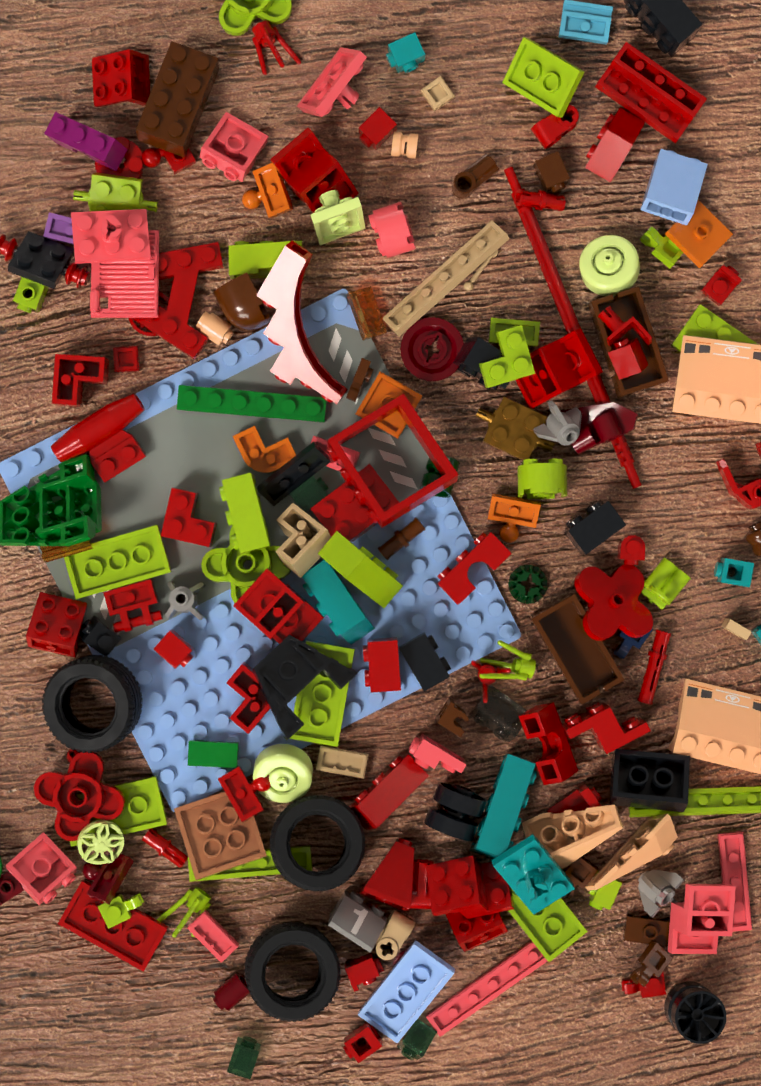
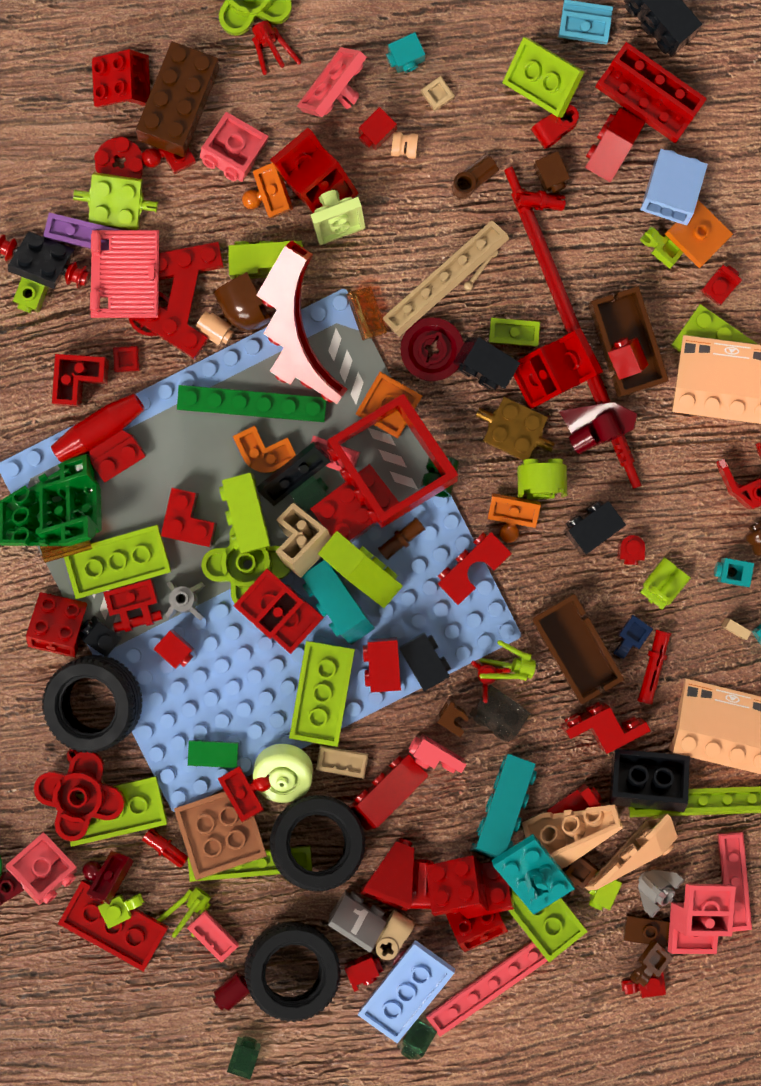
(86, 140): magenta arch -> none
(100, 842): yellowish green wheel -> none
(110, 236): coral plate -> none
(255, 703): red brick -> none
(288, 672): black wing -> none
(362, 374): reddish brown plate -> none
(362, 1051): red brick -> none
(392, 229): coral brick -> none
(453, 817): black wheel -> none
(514, 361): lime plate -> none
(521, 574): dark green gear -> none
(557, 758): red arch -> none
(561, 426): light grey brick -> none
(609, 265): yellowish green wheel -> none
(613, 602): red plant -> none
(620, 328): red bracket -> none
(695, 1012): black wheel -> none

